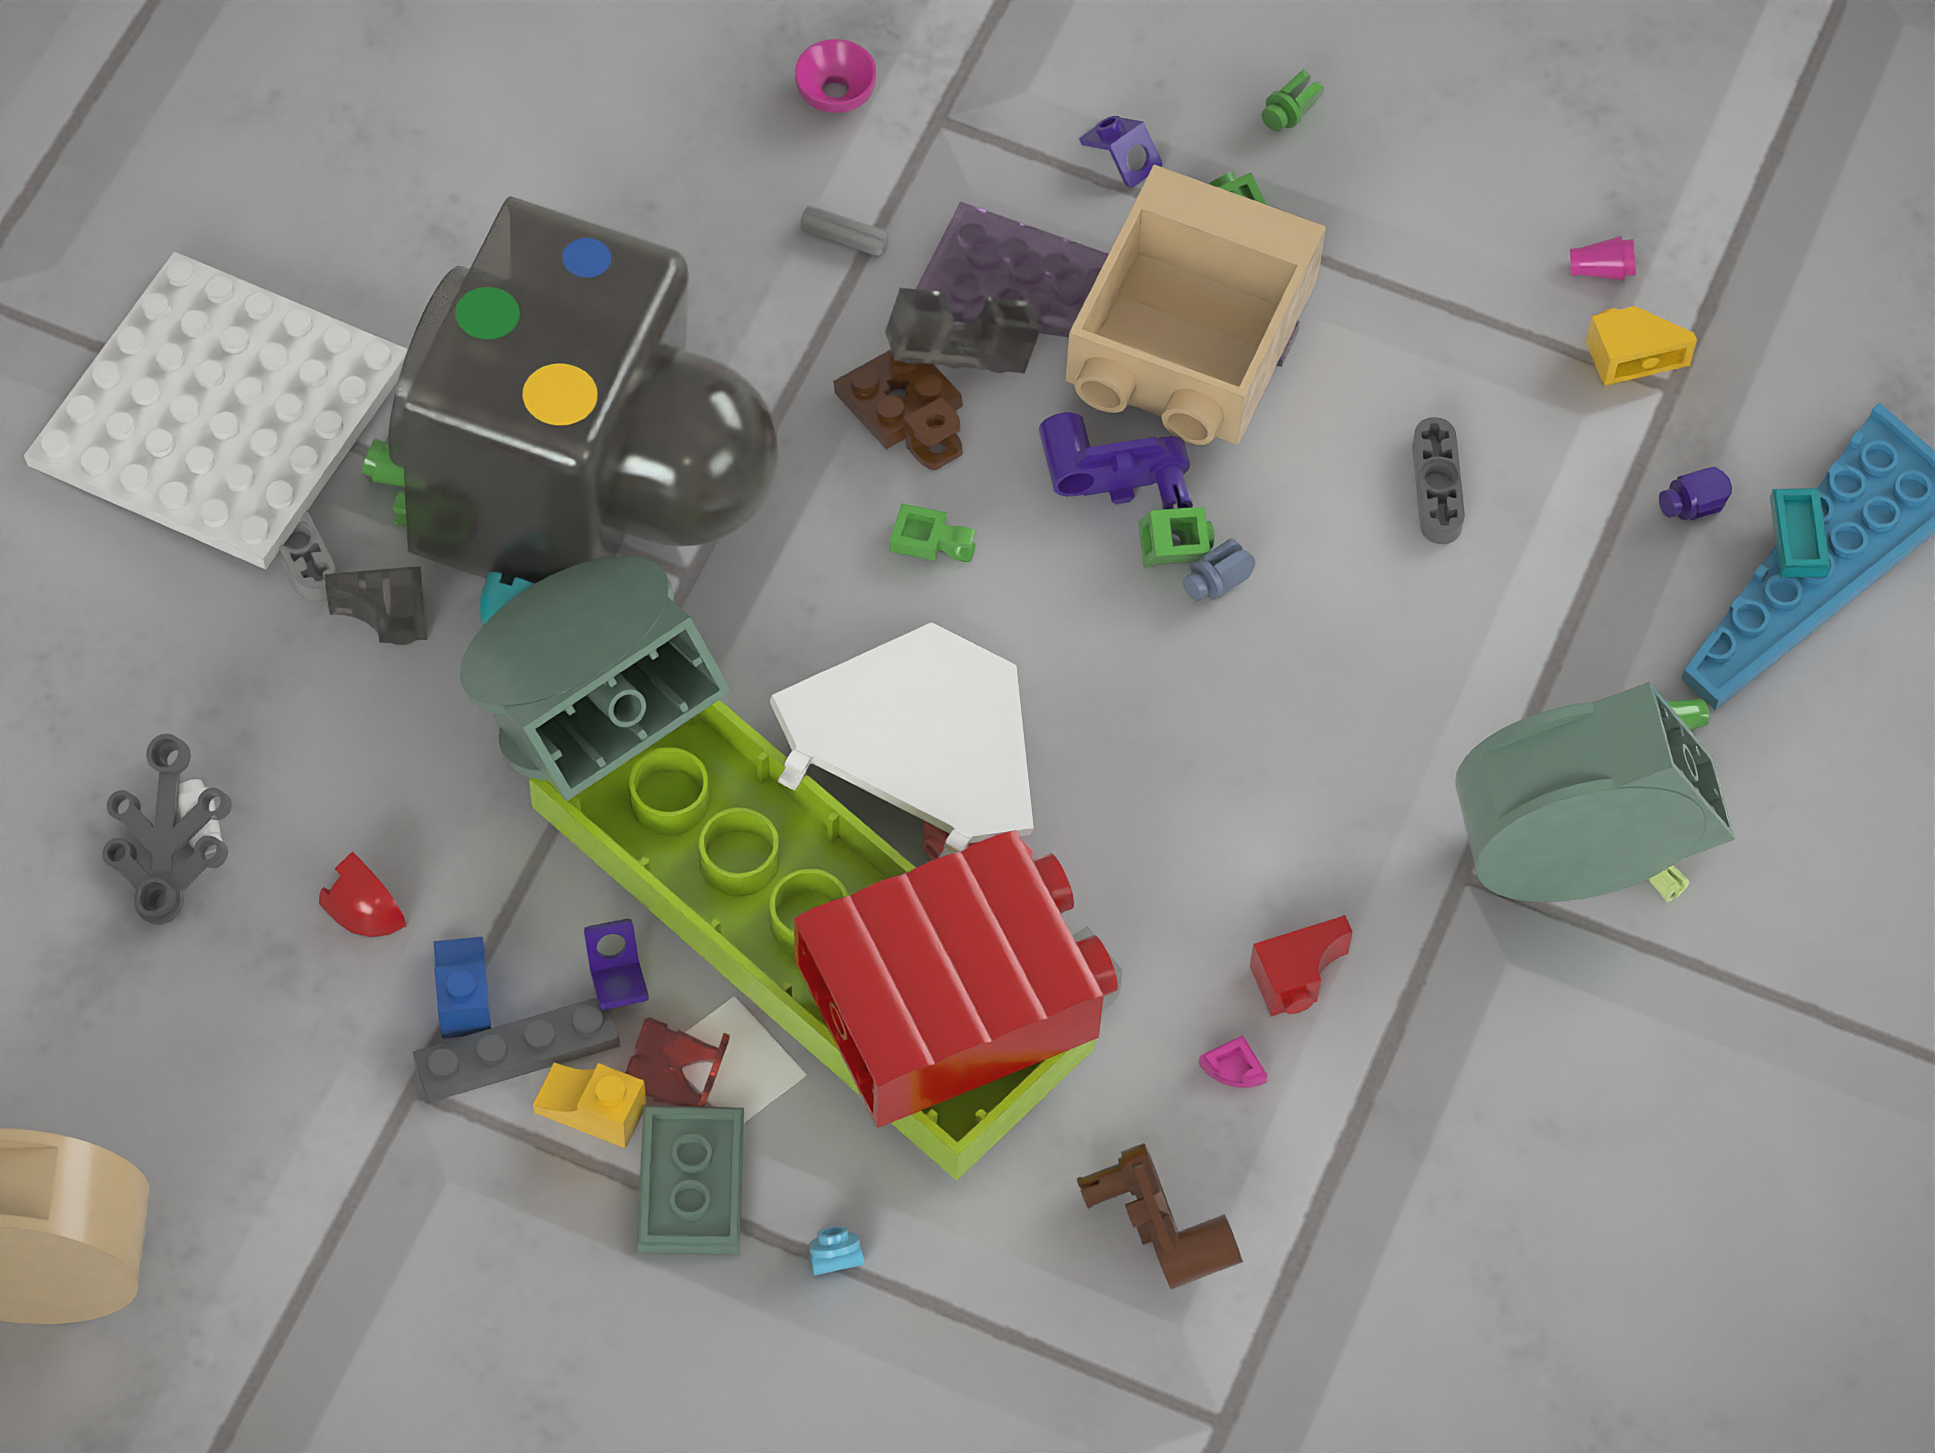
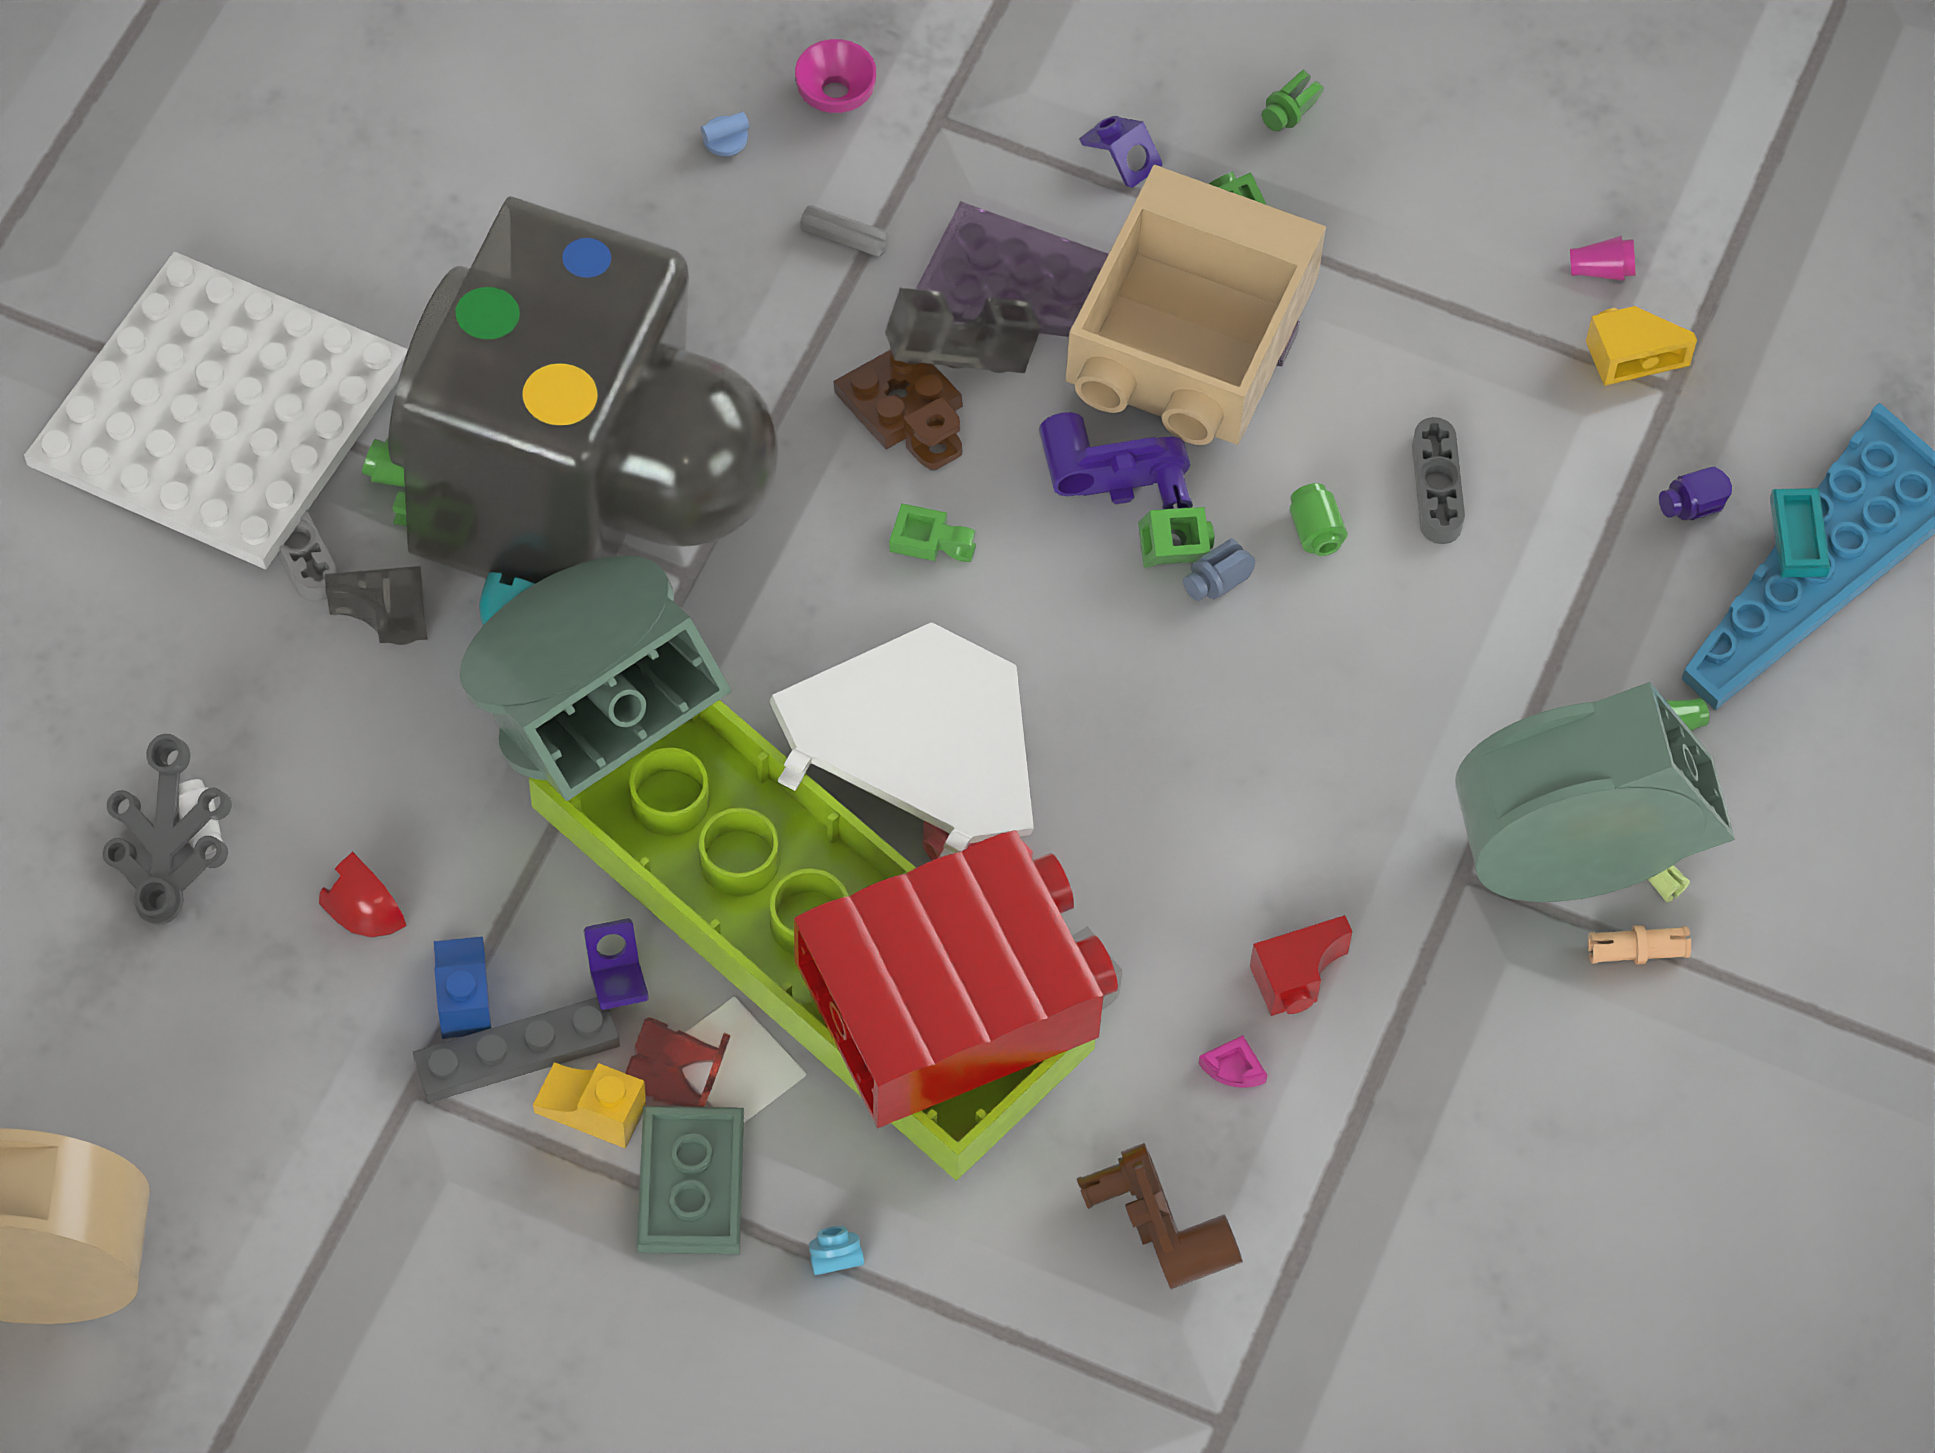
(726, 134): none -> light blue plate
(1317, 519): none -> bright green brick
(1639, 944): none -> light nougat pin

